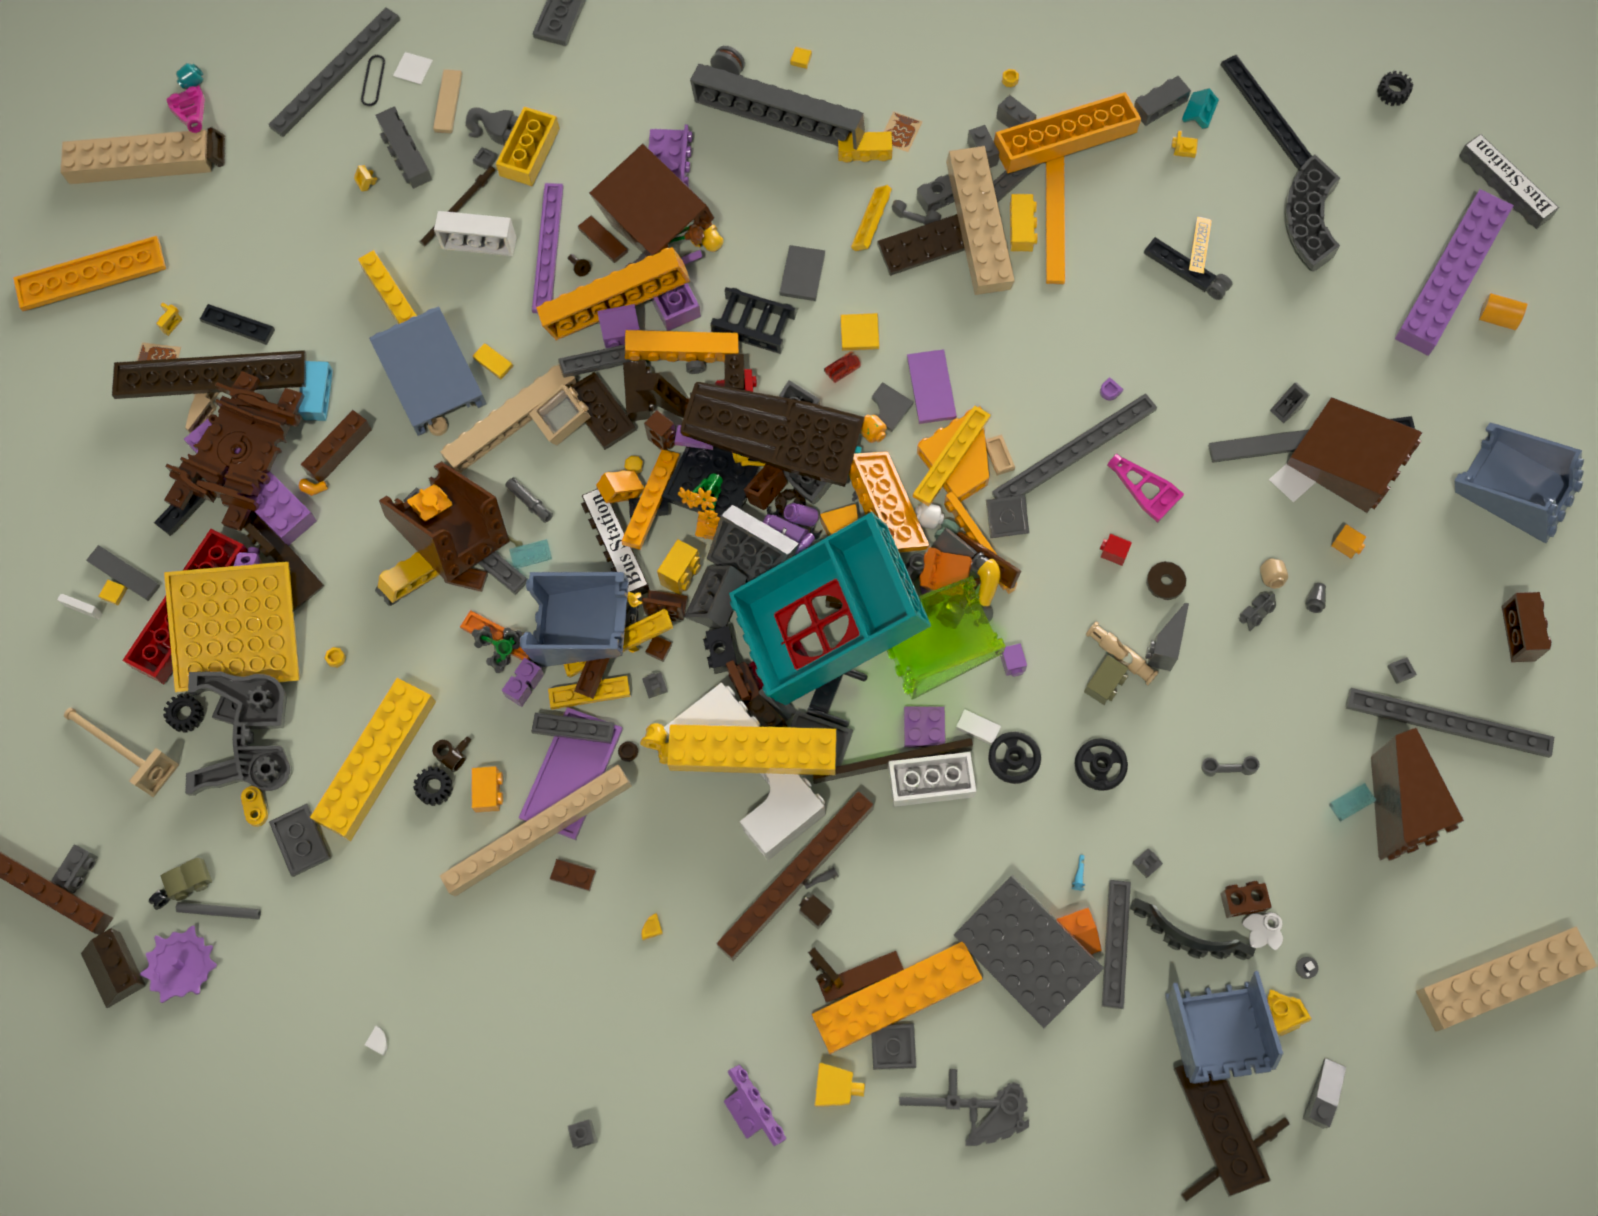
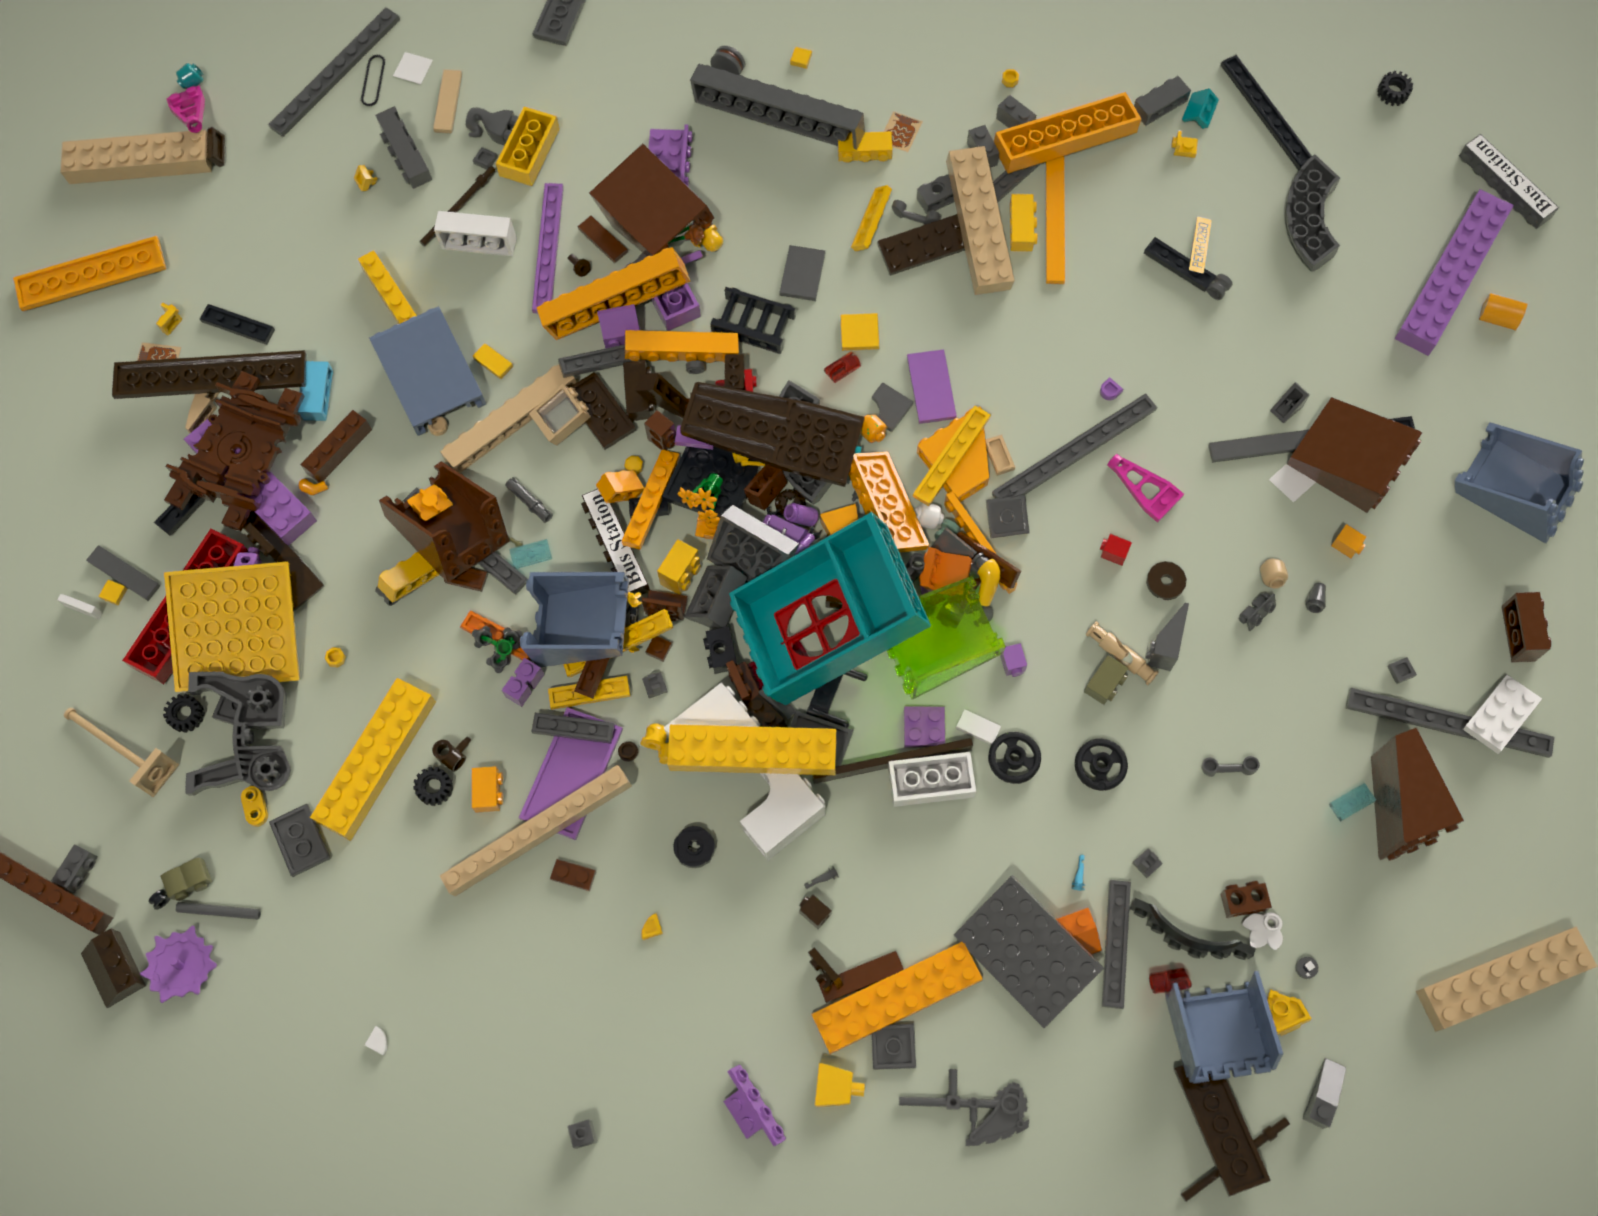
(702, 839): none -> black plate
(795, 876): reddish brown brick -> none
(1163, 980): none -> clear red arm
(1502, 714): none -> white plate

